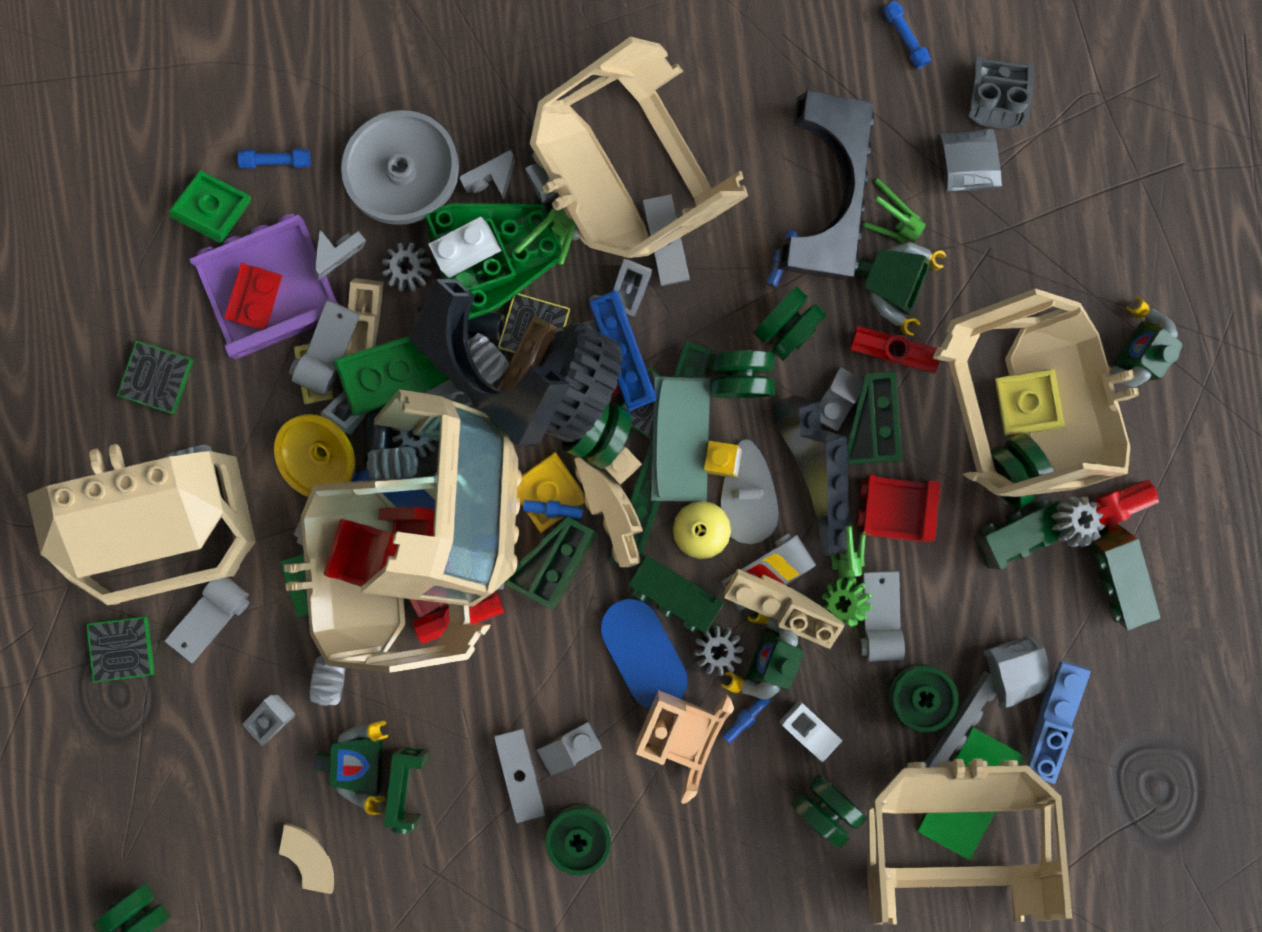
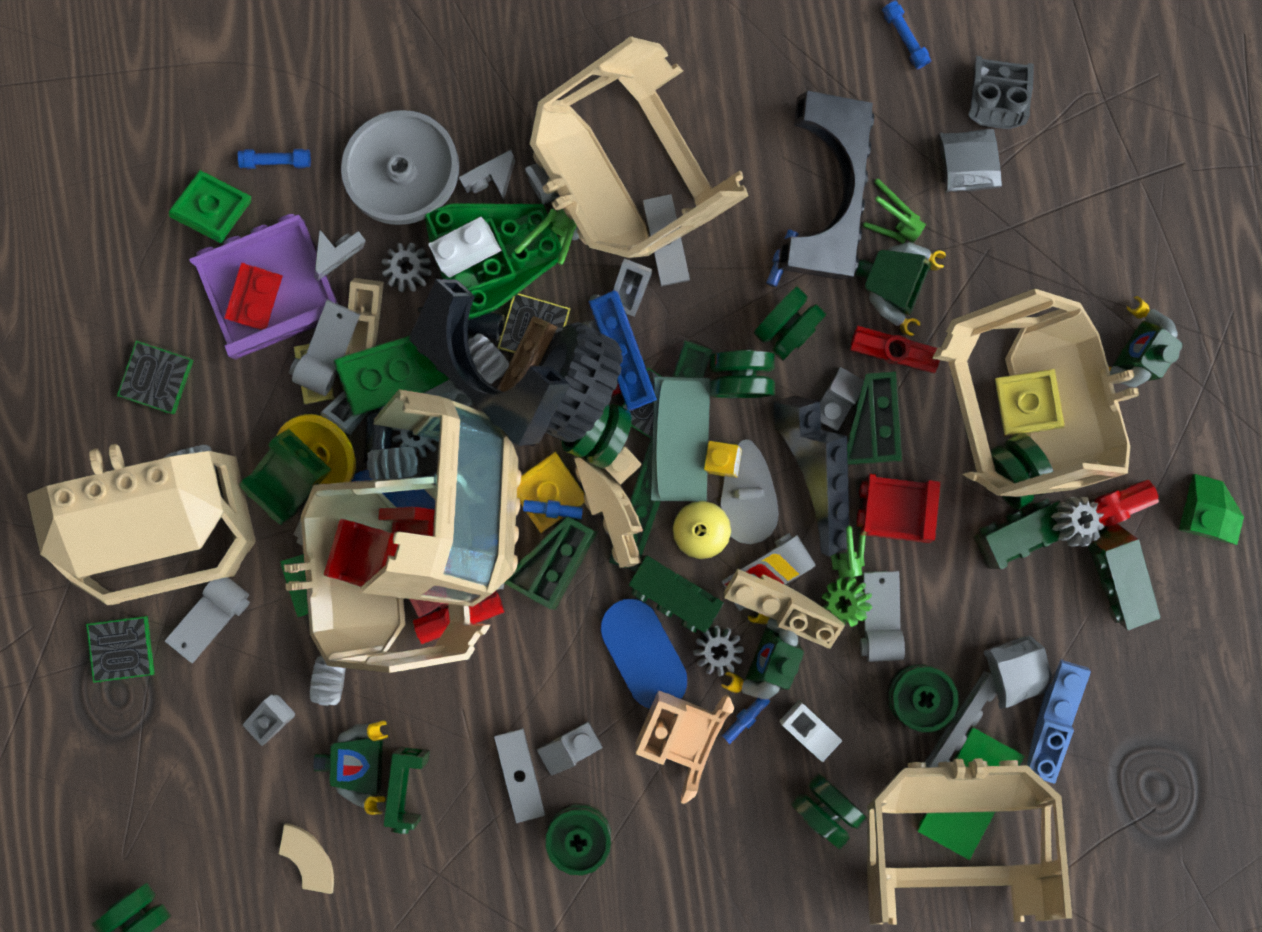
(284, 477): none -> dark green panel
(1211, 511): none -> green slope

